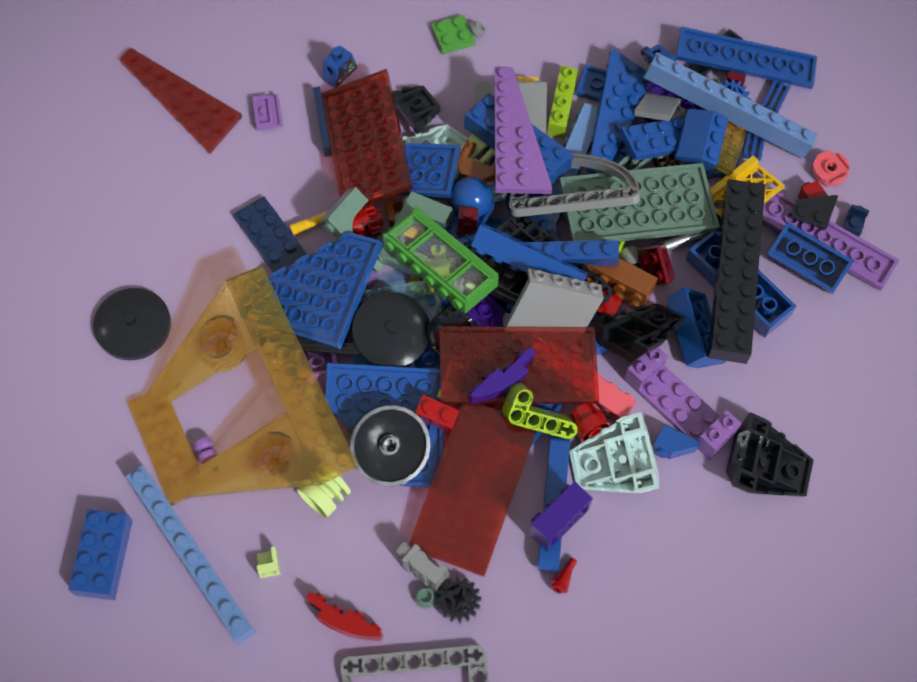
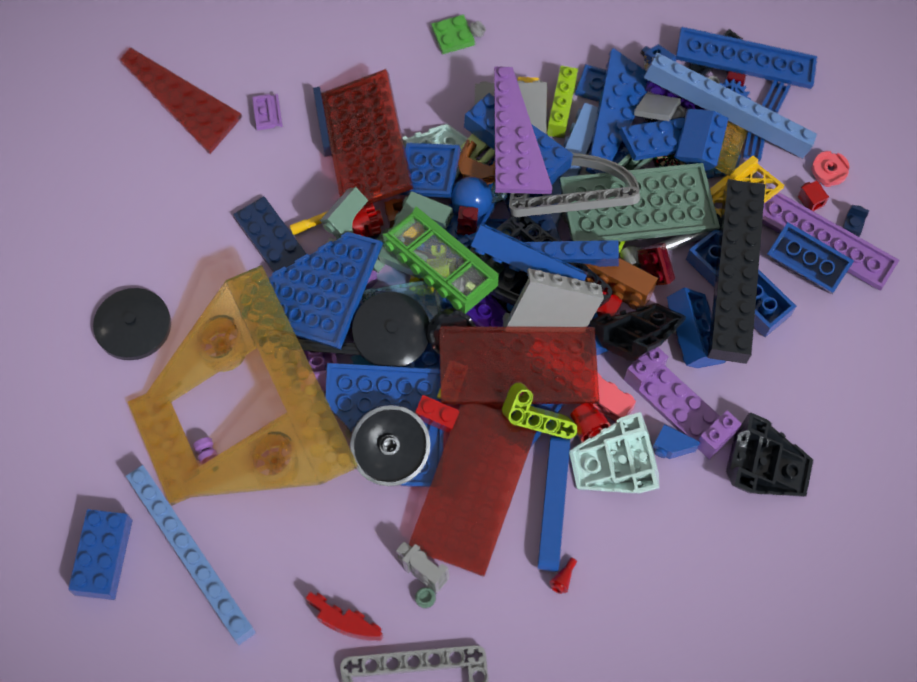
(268, 563): yellowish green panel -> none
(320, 496): yellowish green wheel -> none
(338, 66): blue torso -> none
(416, 106): black wing -> none
(466, 602): black gear -> none
(500, 381): dark purple slope -> none
(560, 515): dark purple brick -> none
(814, 211): black wing -> none

